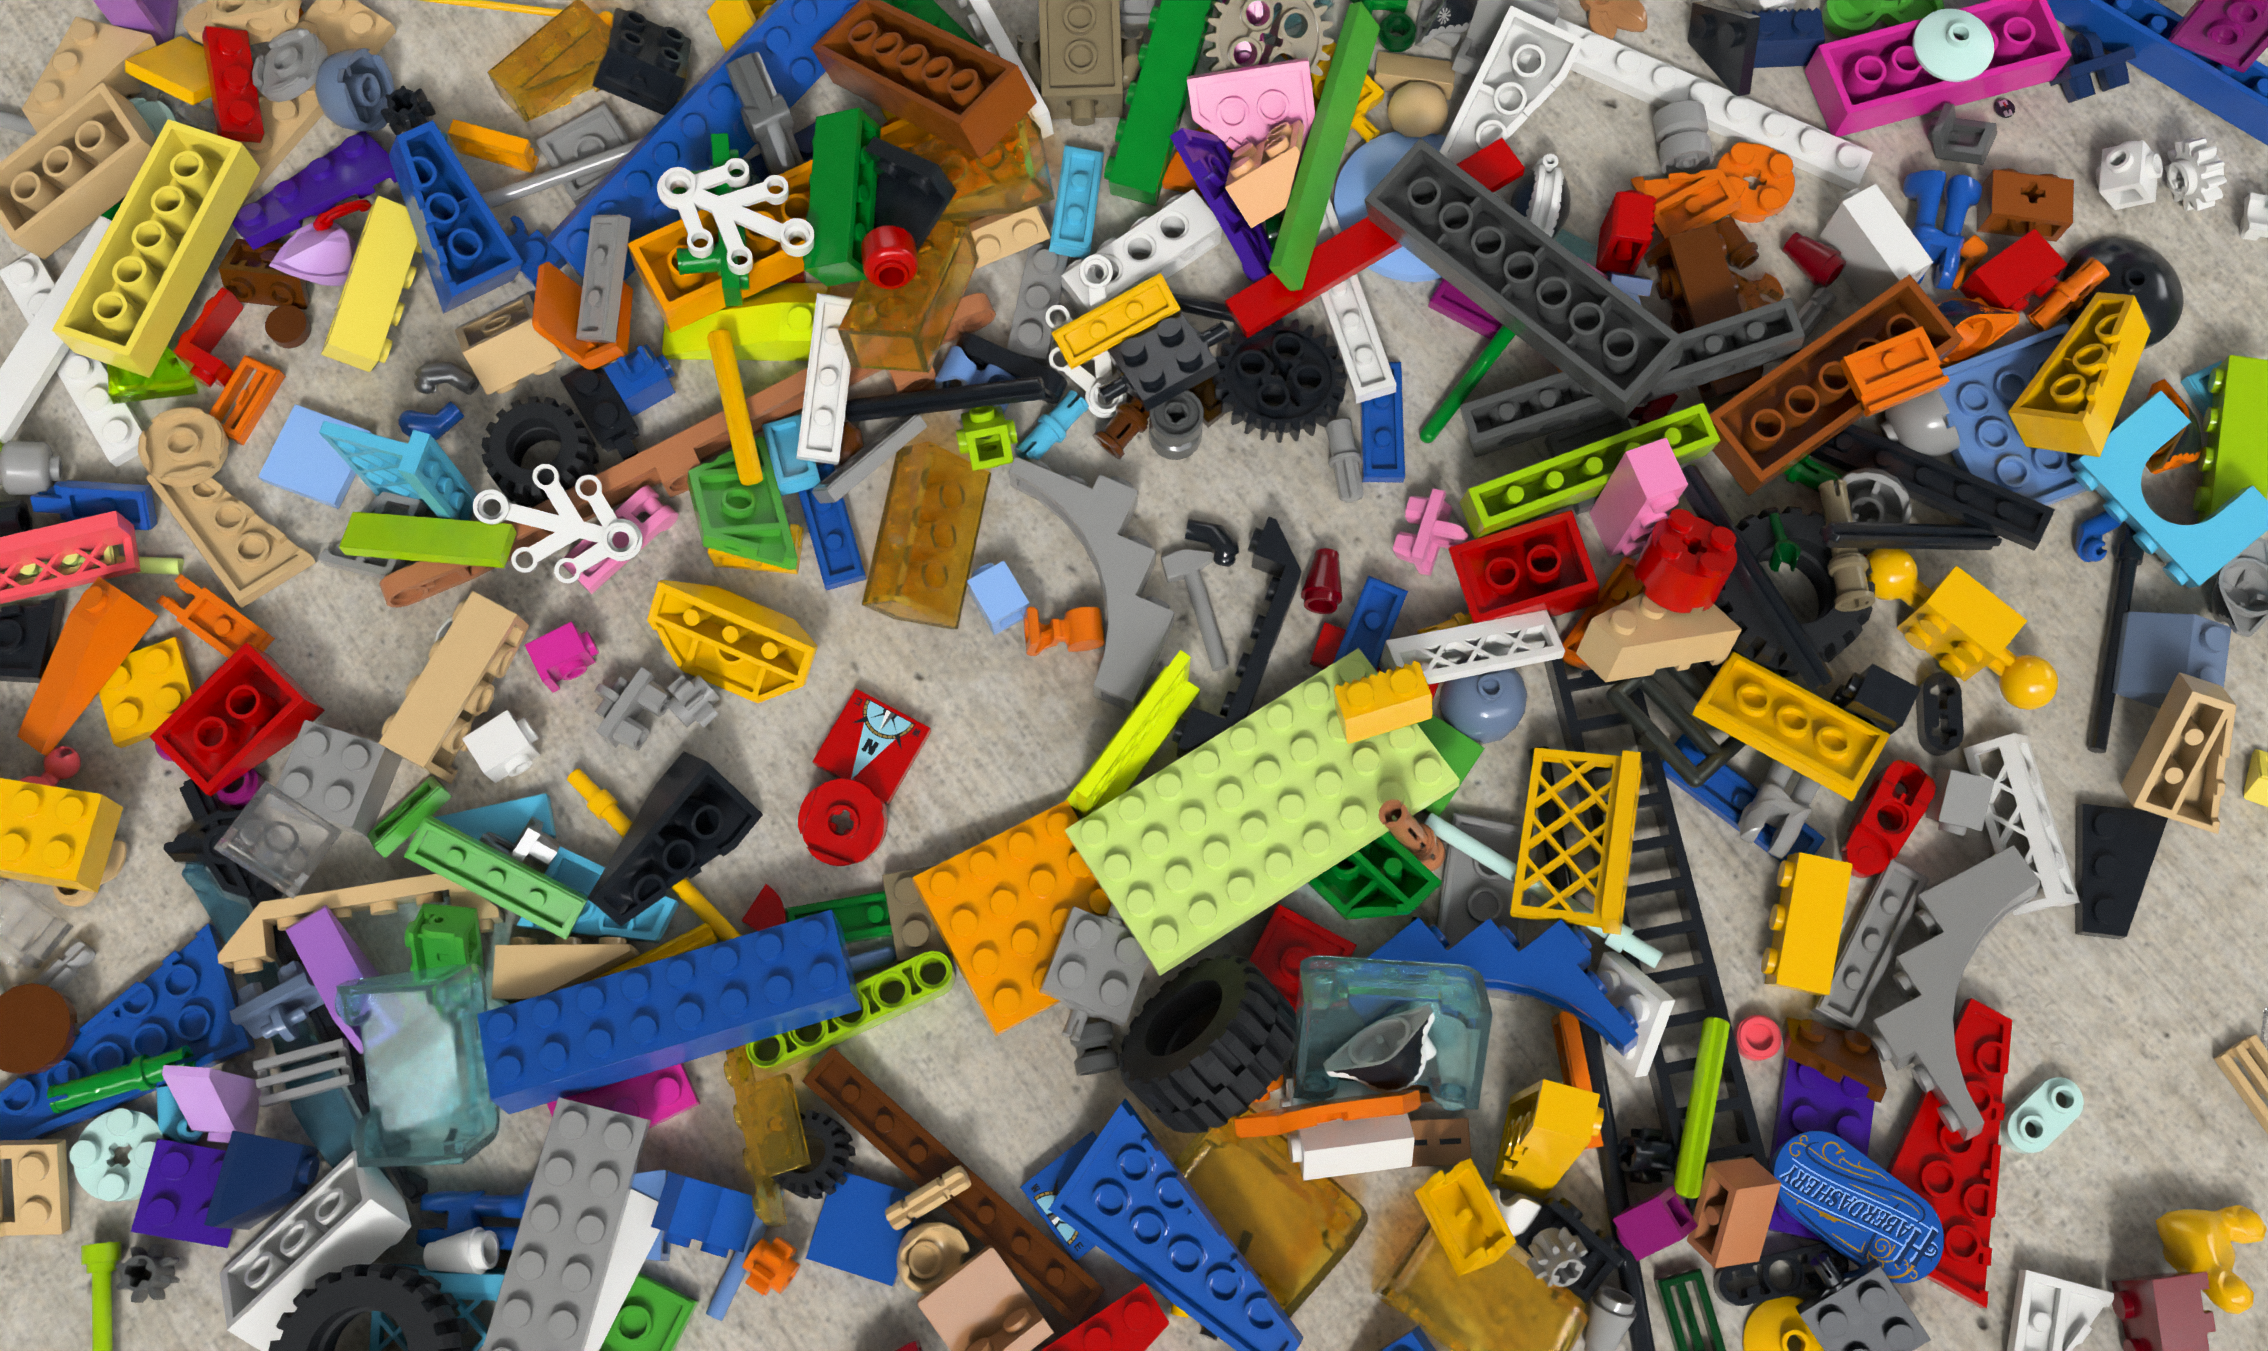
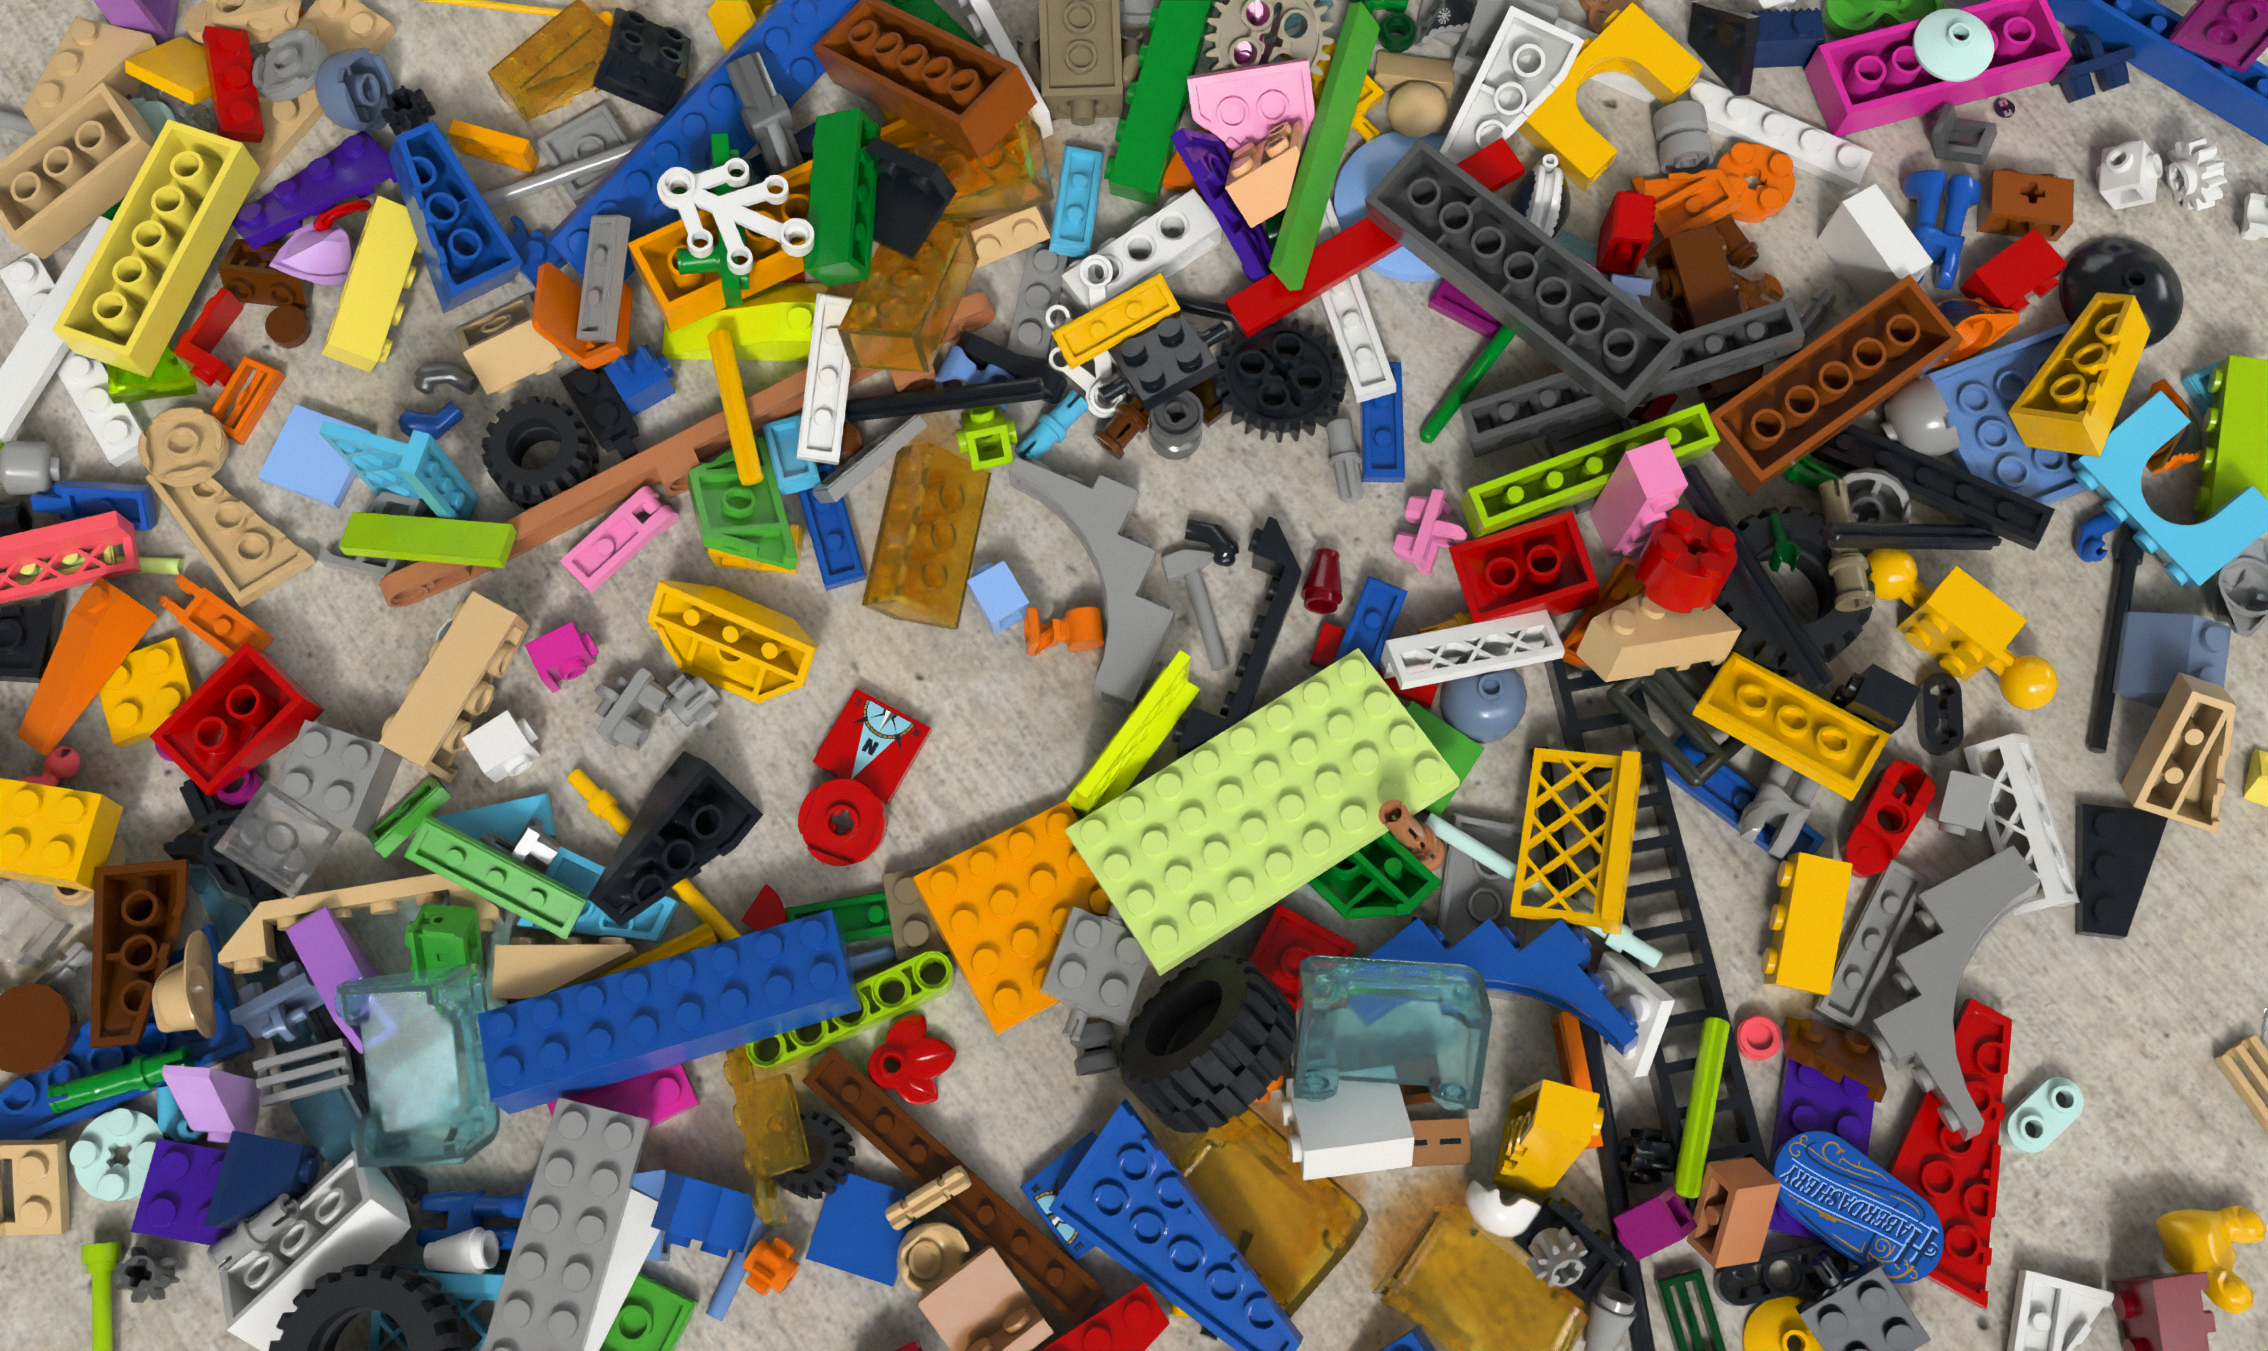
(133, 938): none -> reddish brown wedge
(185, 991): none -> tan piece
(254, 1232): none -> light grey pin
(567, 525): white plant -> none
(889, 257): red head -> none
(918, 1061): none -> red plate
(1309, 1114): orange tile -> none
(1383, 702): yellow brick -> none
(1388, 1052): white hat -> none
(1465, 1218): yellow hinge -> none
(1627, 46): none -> yellow arch
(1815, 260): dark red cone -> none
(1894, 371): orange plate -> none
(1972, 252): orange hand -> none
(2068, 295): orange pin -> none

